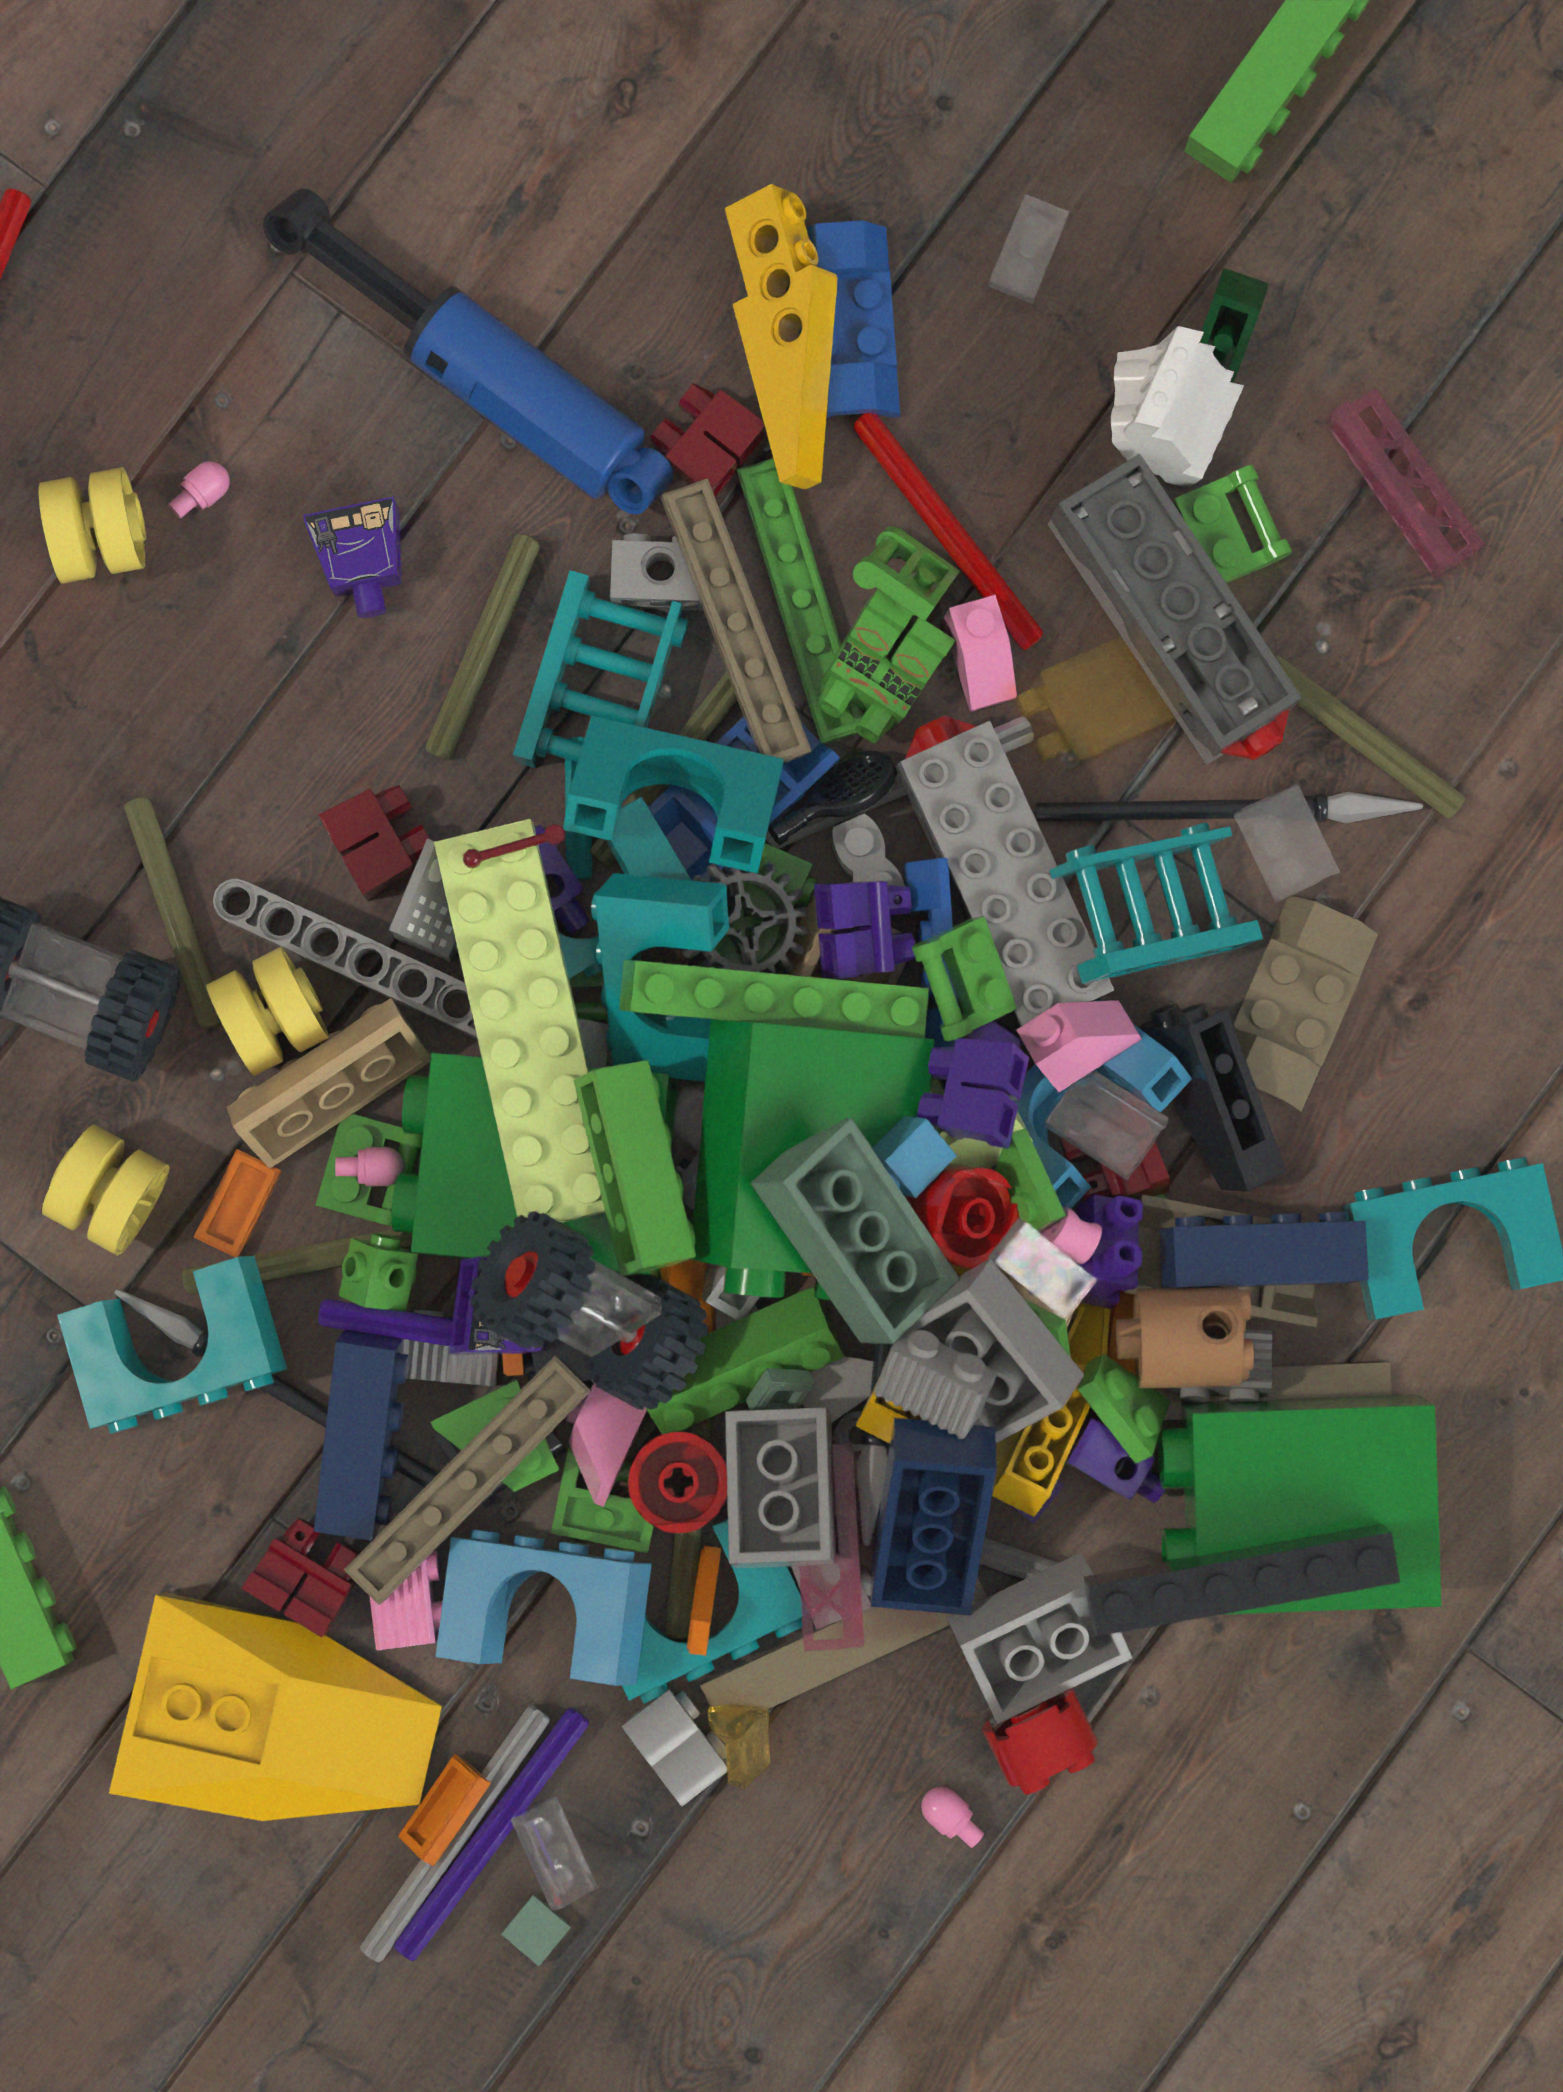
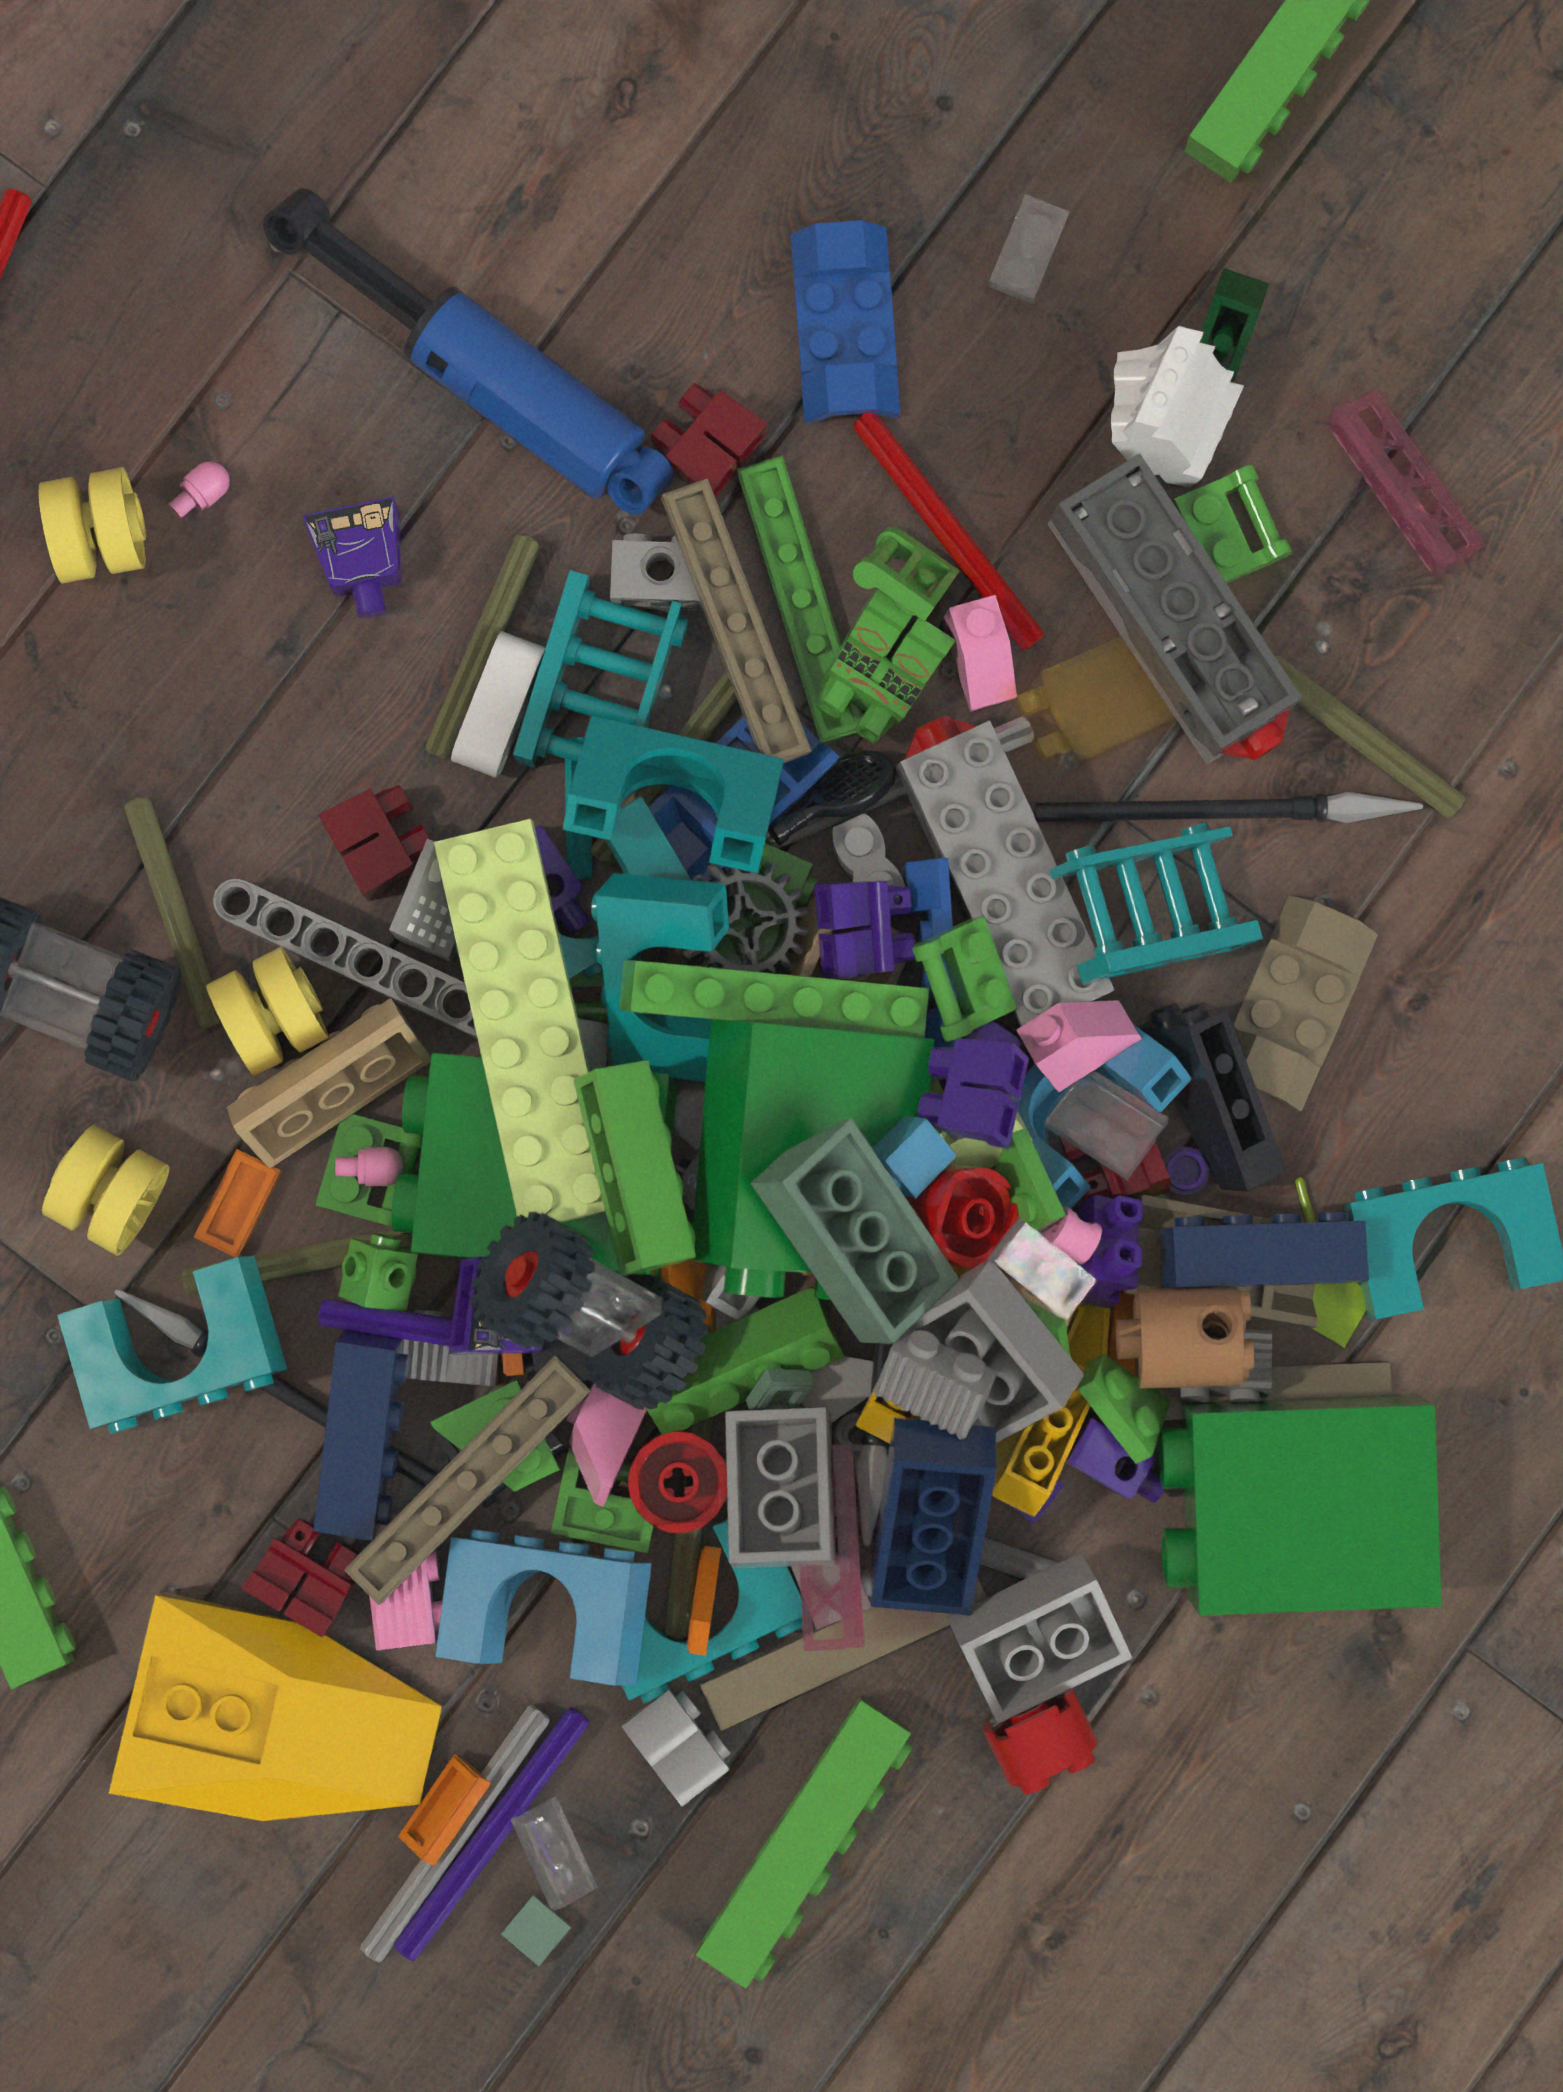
(498, 705): none -> white beam
(553, 835): dark red hinge -> none
(746, 1740): clear yellow tile -> none
(786, 369): yellow brick -> none
(803, 1844): none -> bright green brick
(950, 1815): bright pink cylinder -> none
(1186, 1170): none -> dark purple plate
(1241, 1579): black brick -> none
(1286, 842): clear plate -> none
(1338, 1304): none -> lime piece

